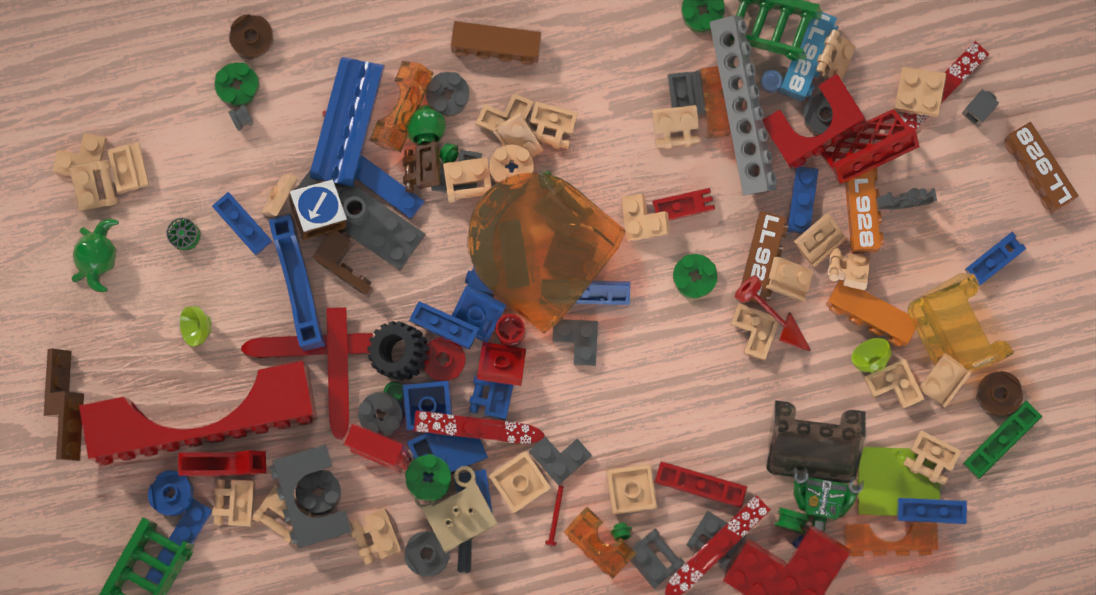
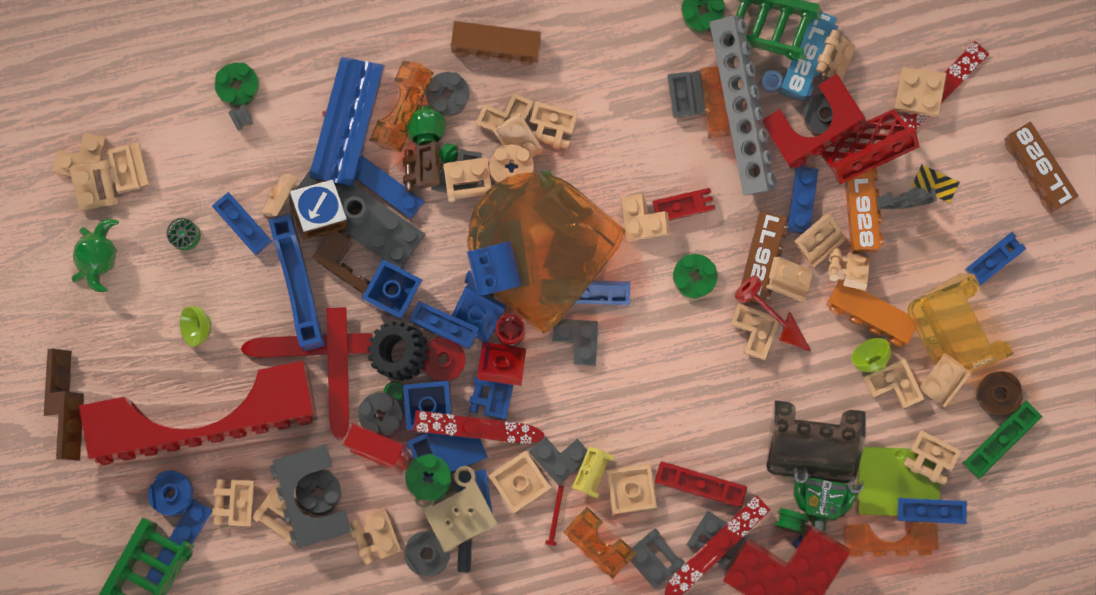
(222, 463): red arch -> none
(238, 35): reddish brown plate -> none
(391, 290): none -> blue brick
(494, 268): none -> blue brick
(591, 471): none -> light yellow hinge
(621, 531): green plate -> none
(674, 120): light nougat plate -> none
(929, 178): none -> sticker
(980, 107): dark grey brick -> none

